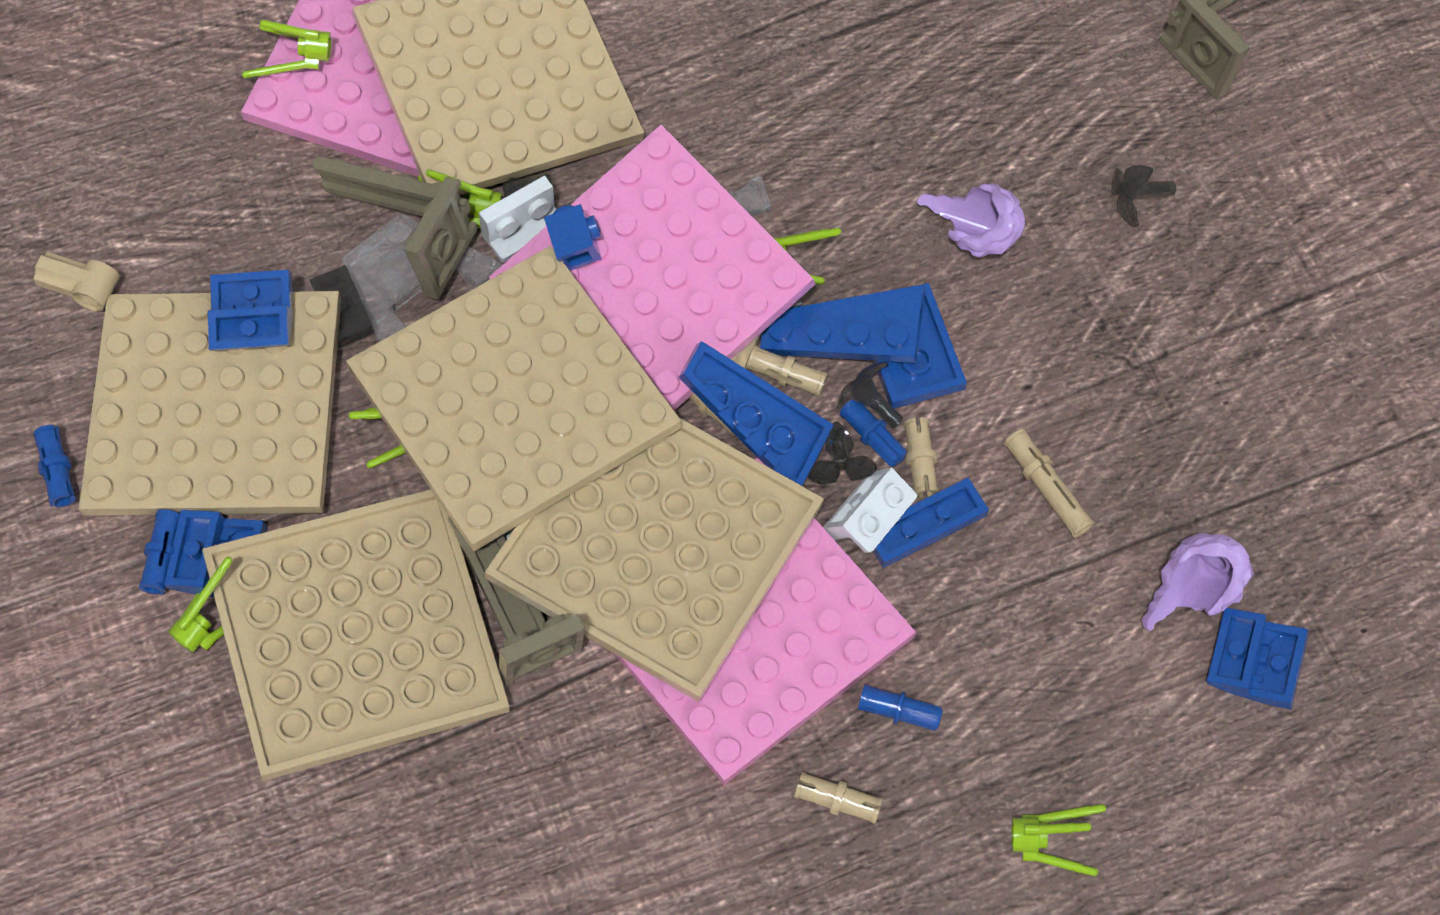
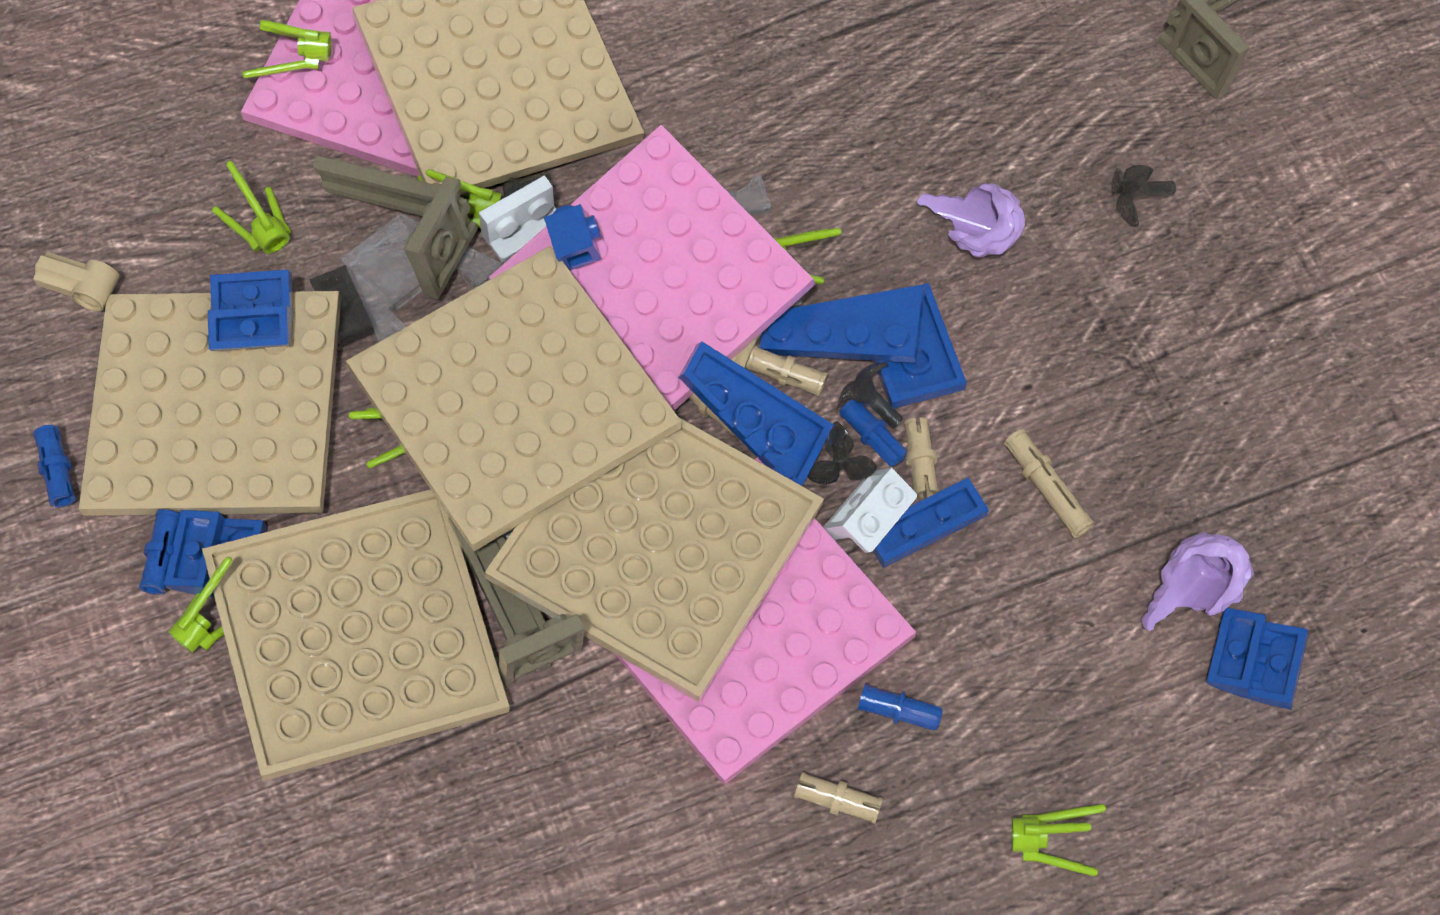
(268, 231): none -> lime plant

